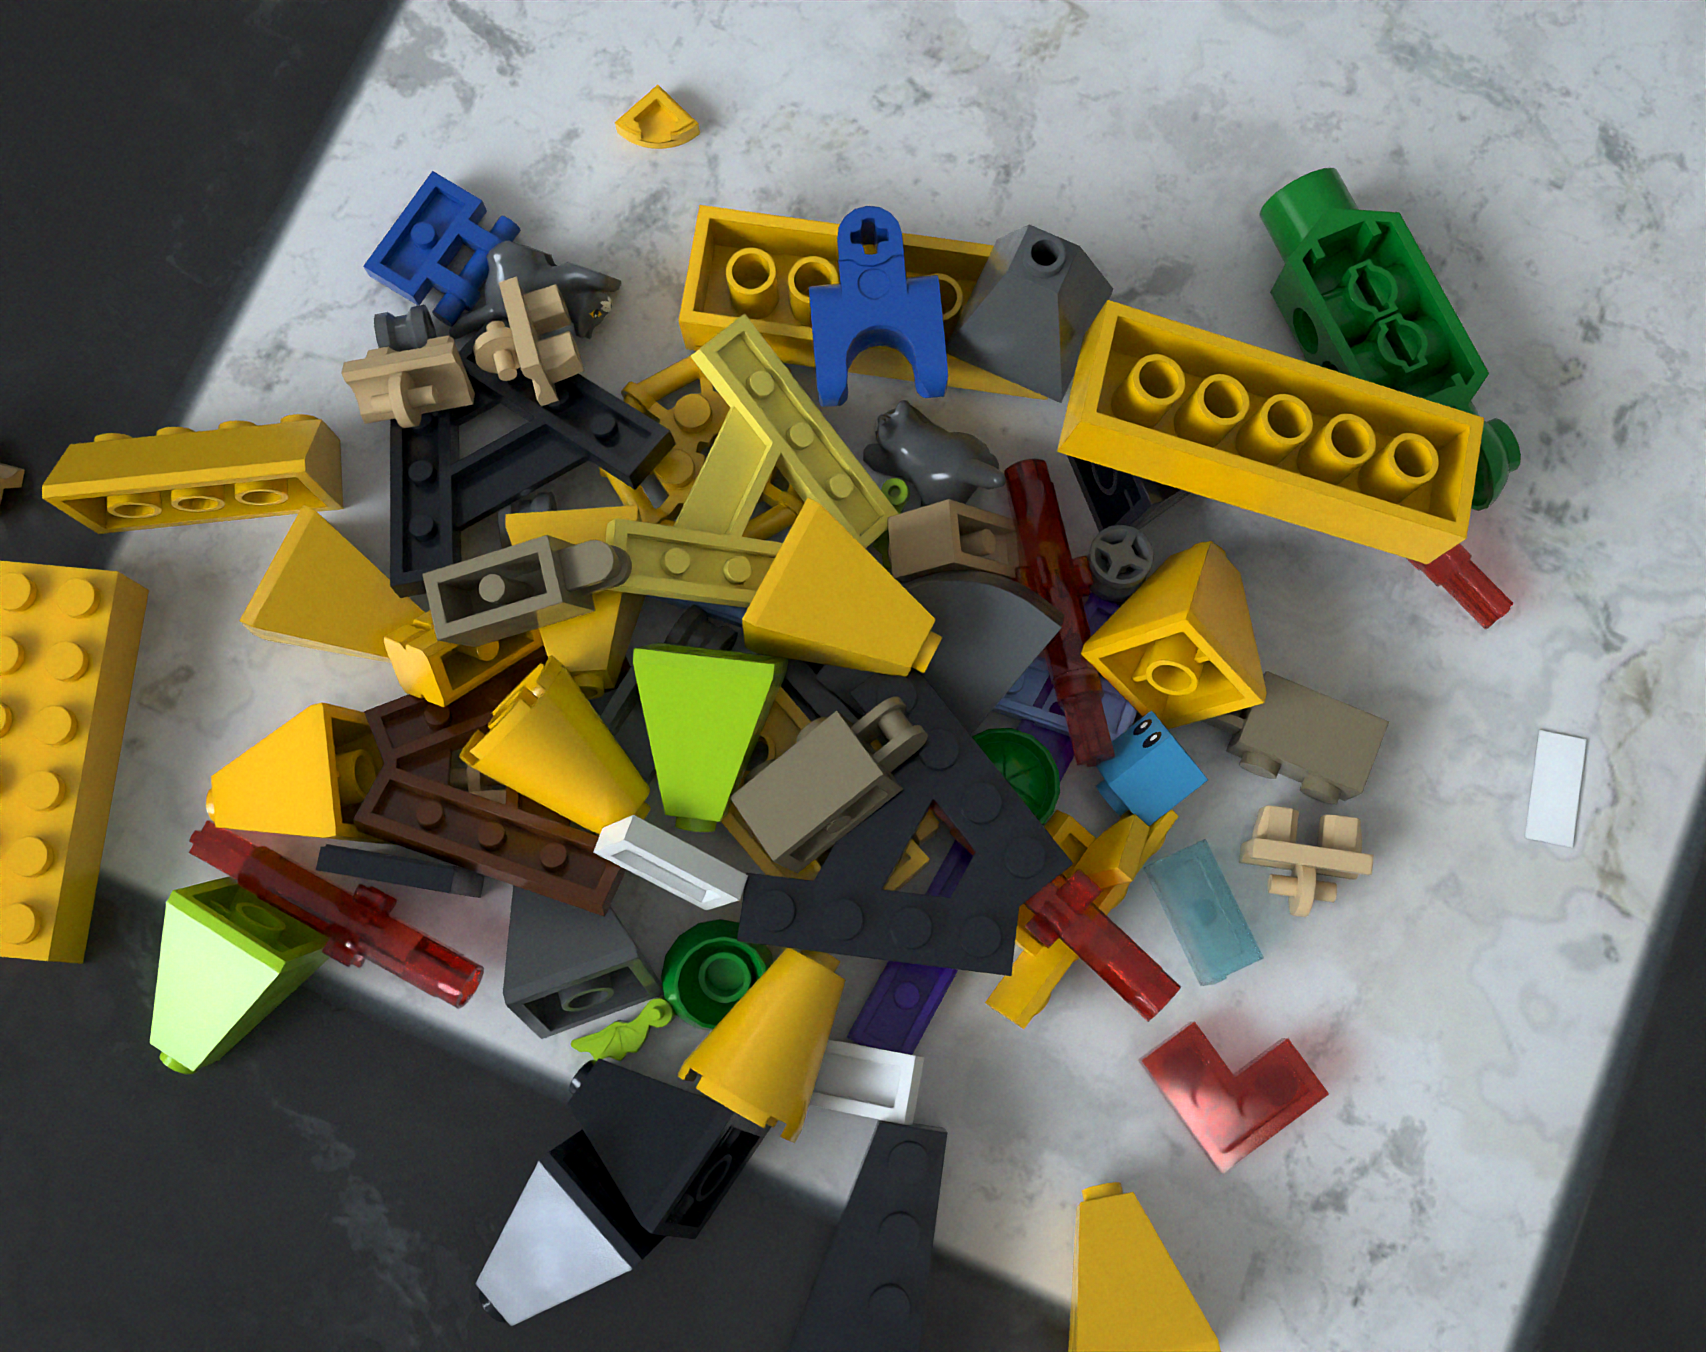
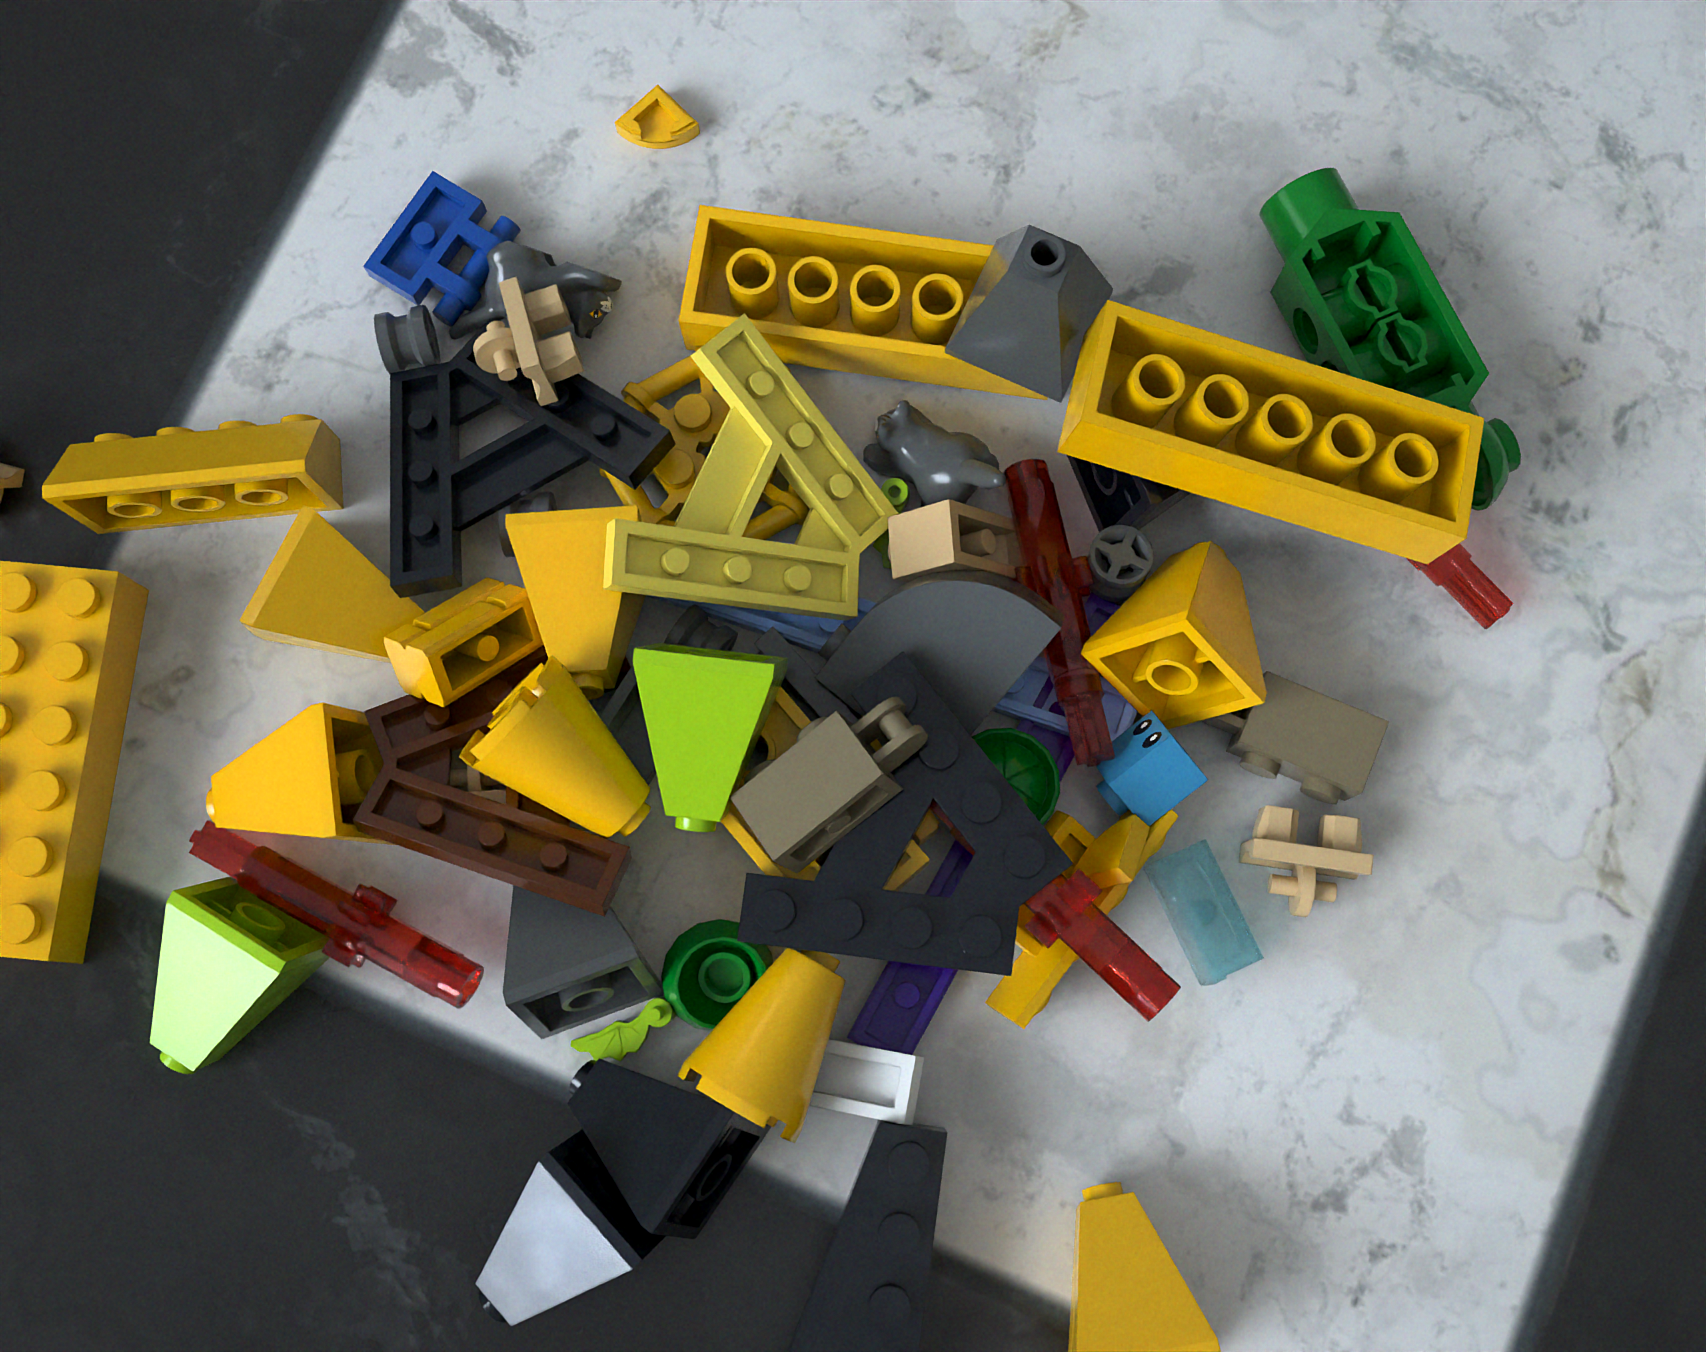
(400, 870): black tile -> none
(409, 382): tan hips -> none
(521, 588): dark tan brick -> none
(670, 863): white tile -> none
(836, 604): yellow slope -> none
(876, 308): blue piece -> none
(1227, 1110): clear red plate -> none
(1555, 788): white sticker -> none

